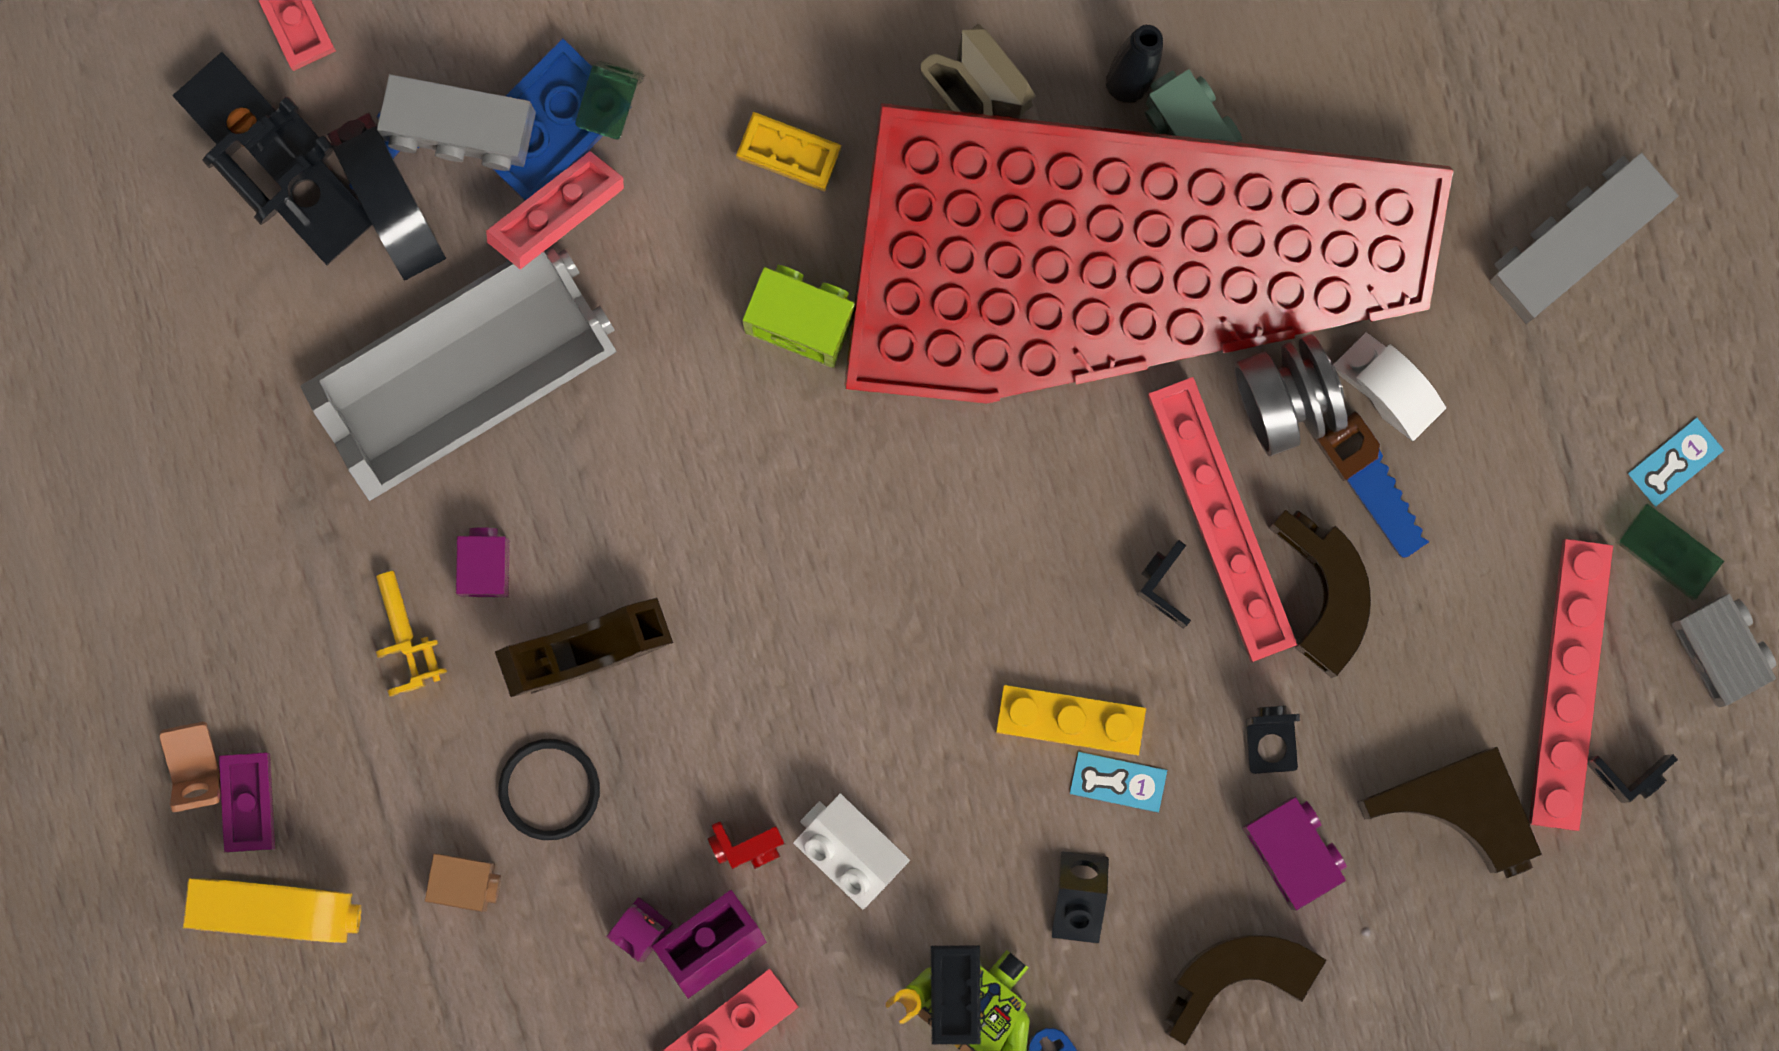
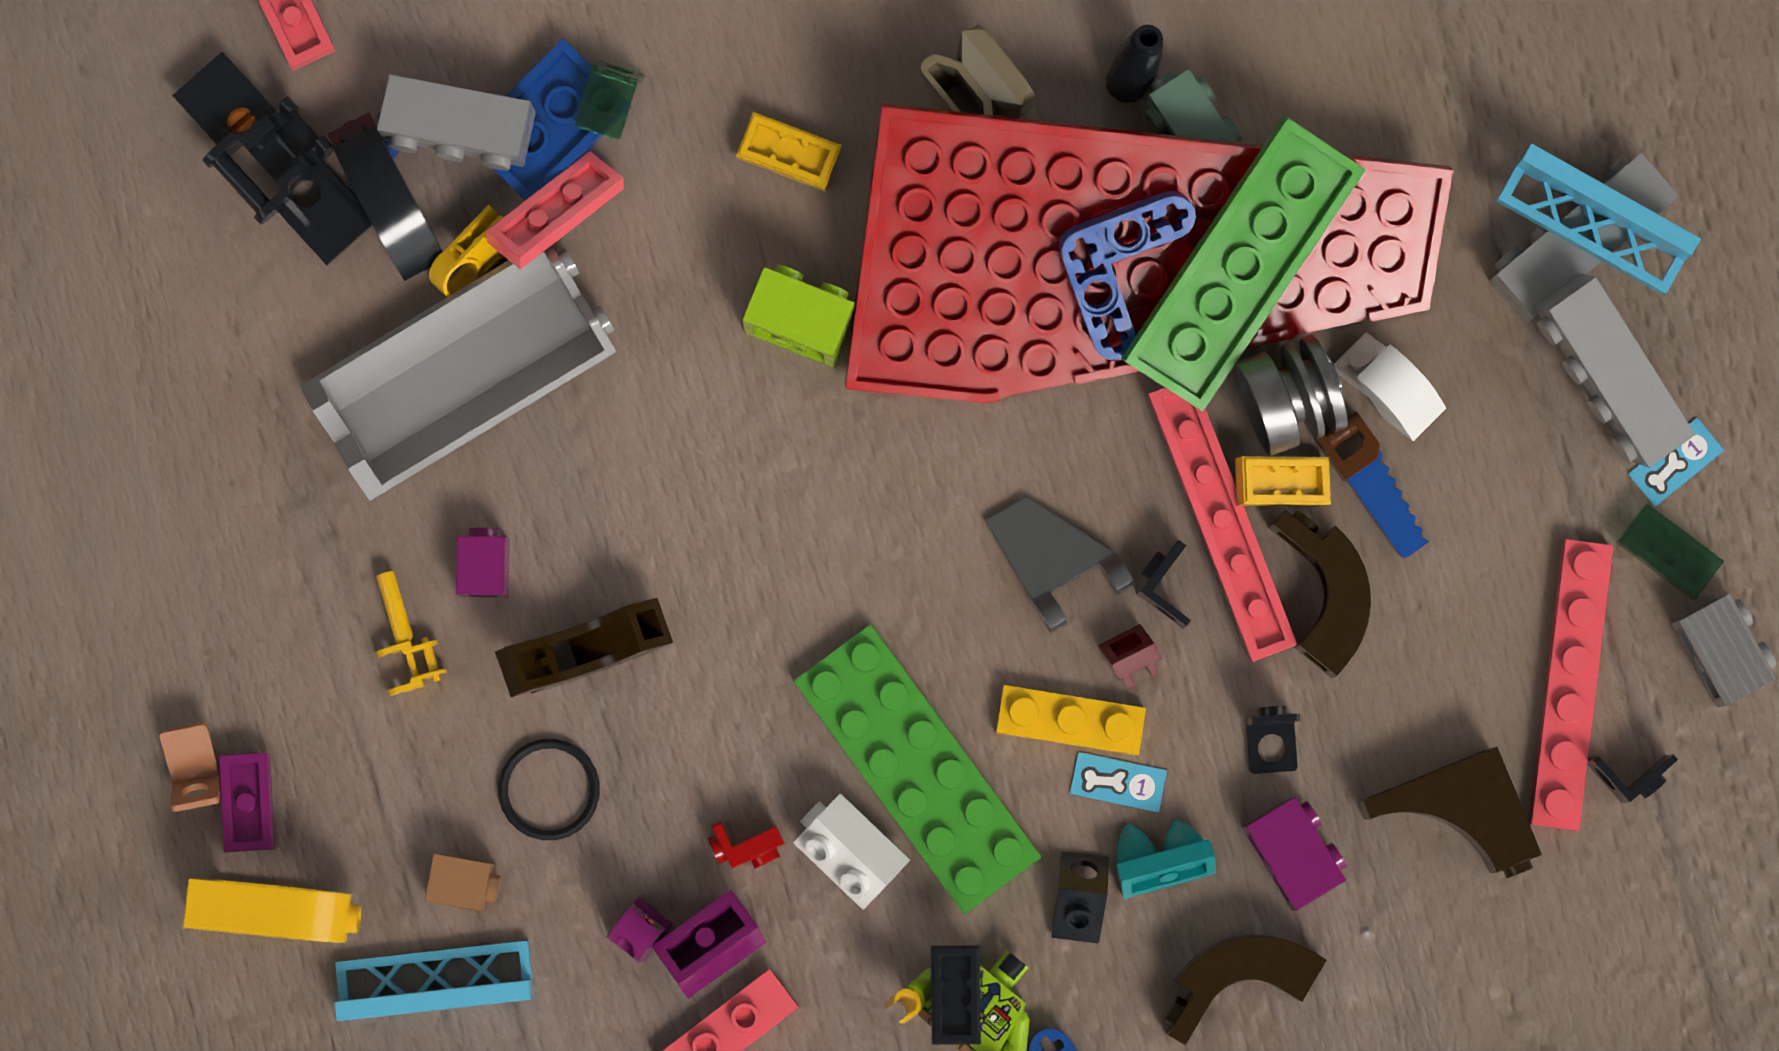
(437, 999): none -> medium azure fence
(468, 250): none -> yellow piece
(917, 769): none -> bright green plate
(1050, 555): none -> dark grey flag
(1108, 250): none -> beam
(1130, 653): none -> dark red tile
(1145, 870): none -> teal tile
(1243, 263): none -> bright green plate
(1282, 481): none -> yellow plate
(1606, 203): none -> medium azure fence
(1613, 371): none -> light grey brick

